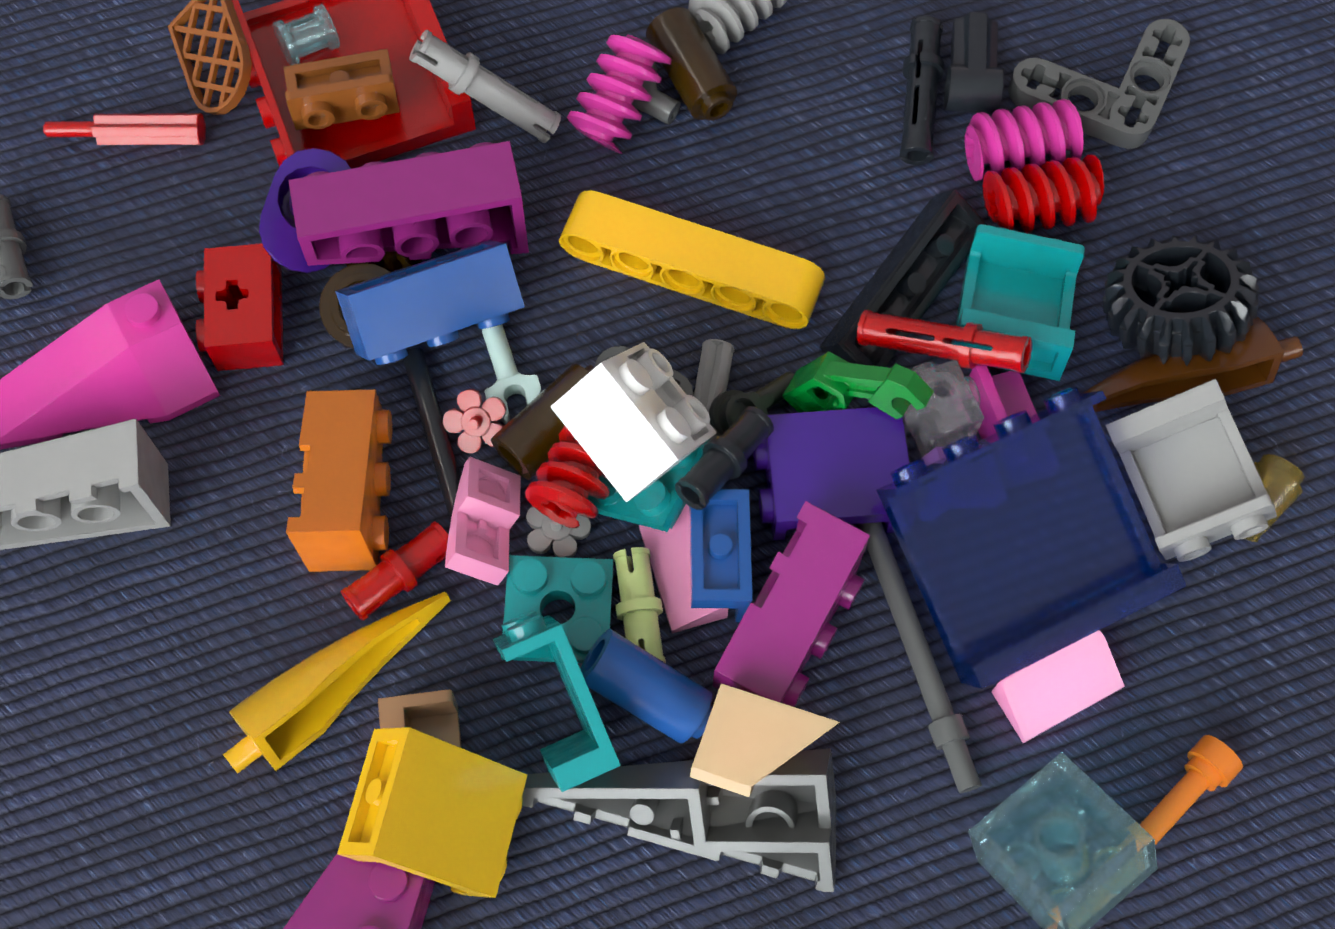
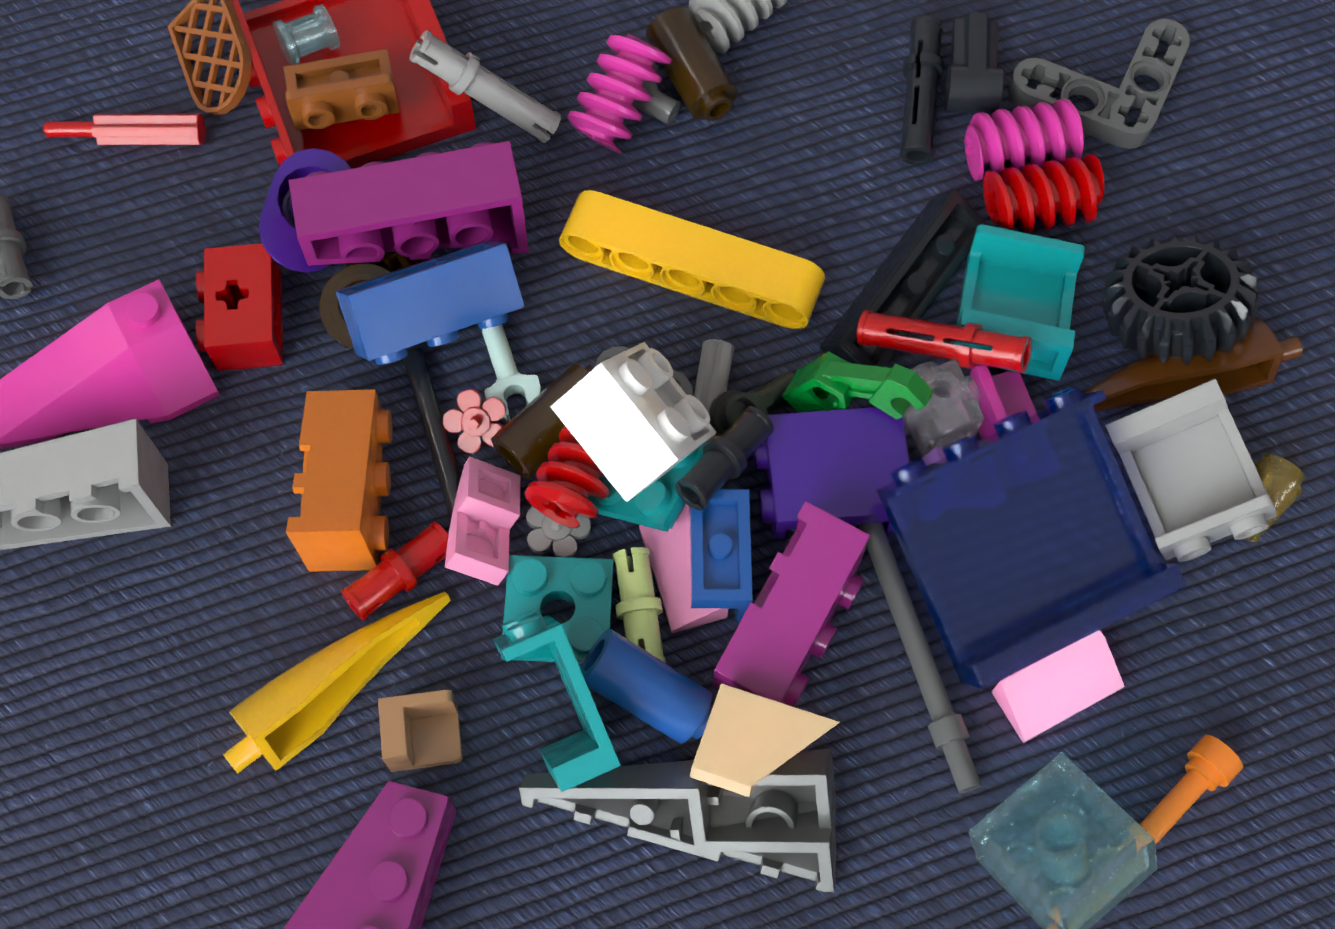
(434, 811): yellow panel -> none

